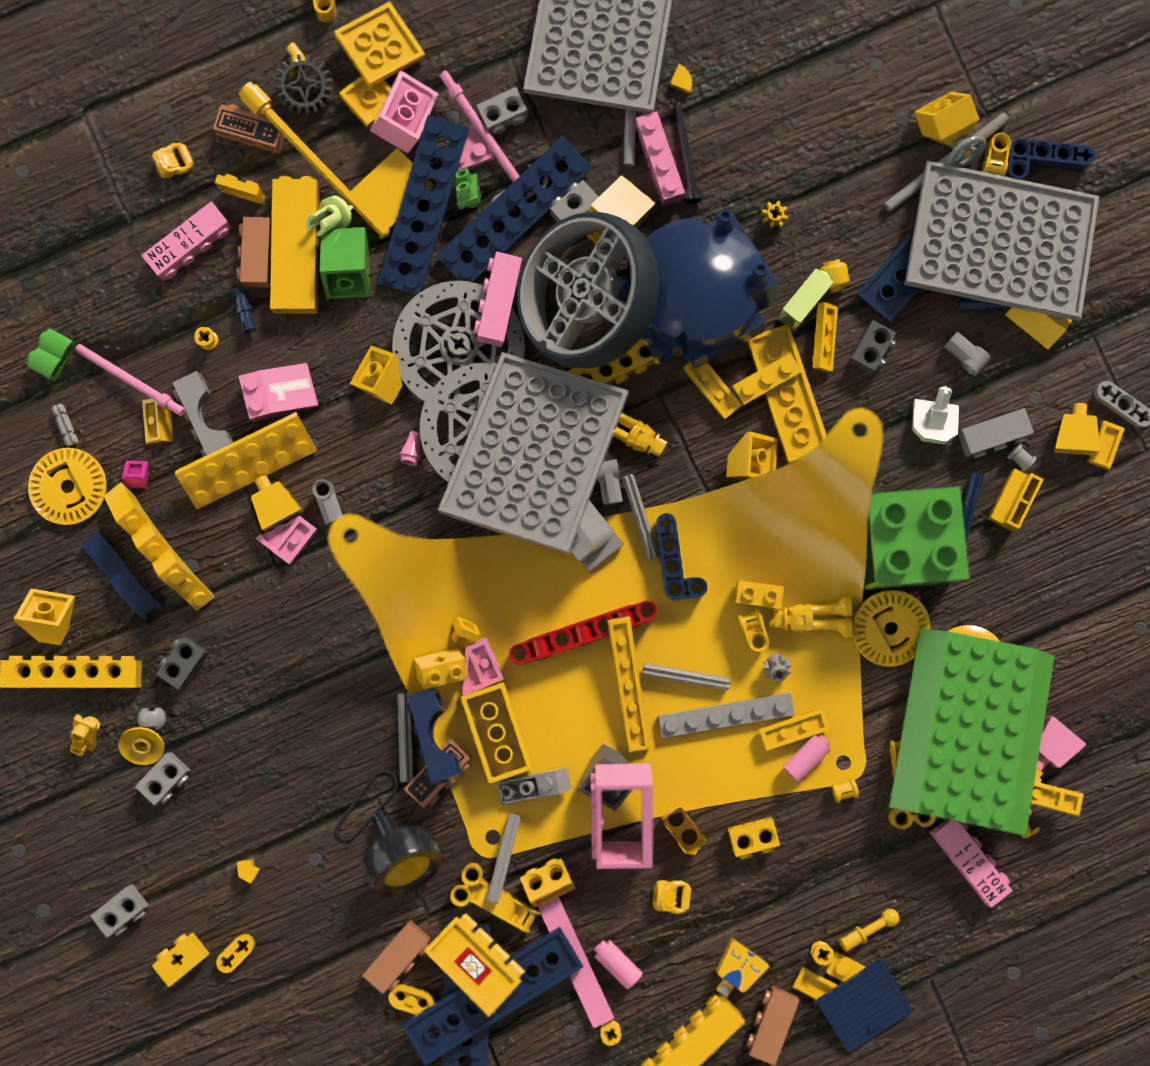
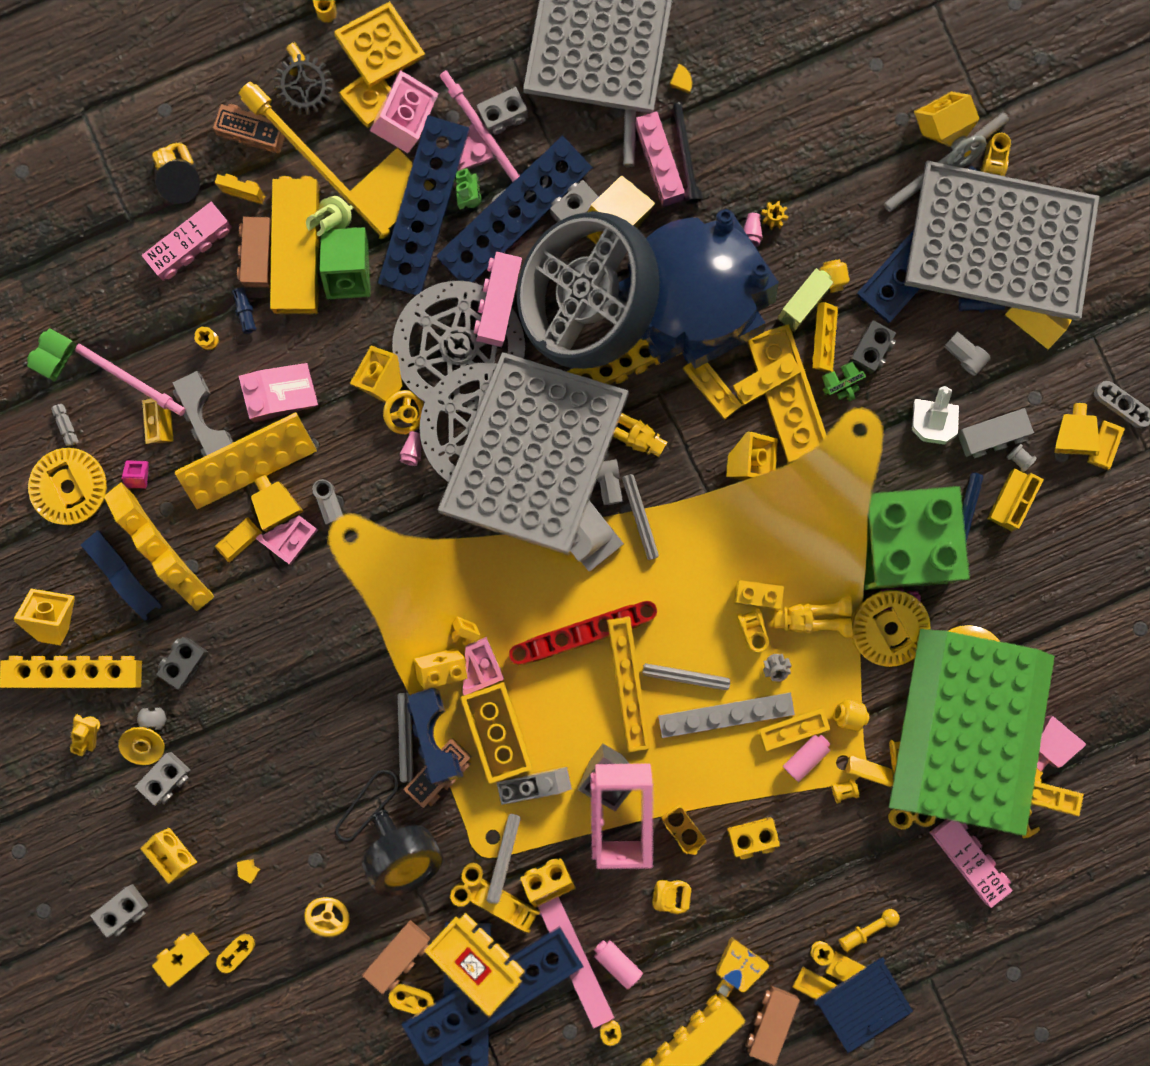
(168, 855): none -> yellow brick
(178, 181): none -> black tile
(238, 539): none -> yellow tile
(325, 922): none -> yellow piece
(411, 416): none -> yellow piece
(674, 556): dark blue beam -> none
(753, 228): none -> bright pink cone
(851, 376): none -> bright green hips
(851, 715): none -> yellow head
(869, 771): none -> yellow slope
(1050, 157): dark blue beam -> none

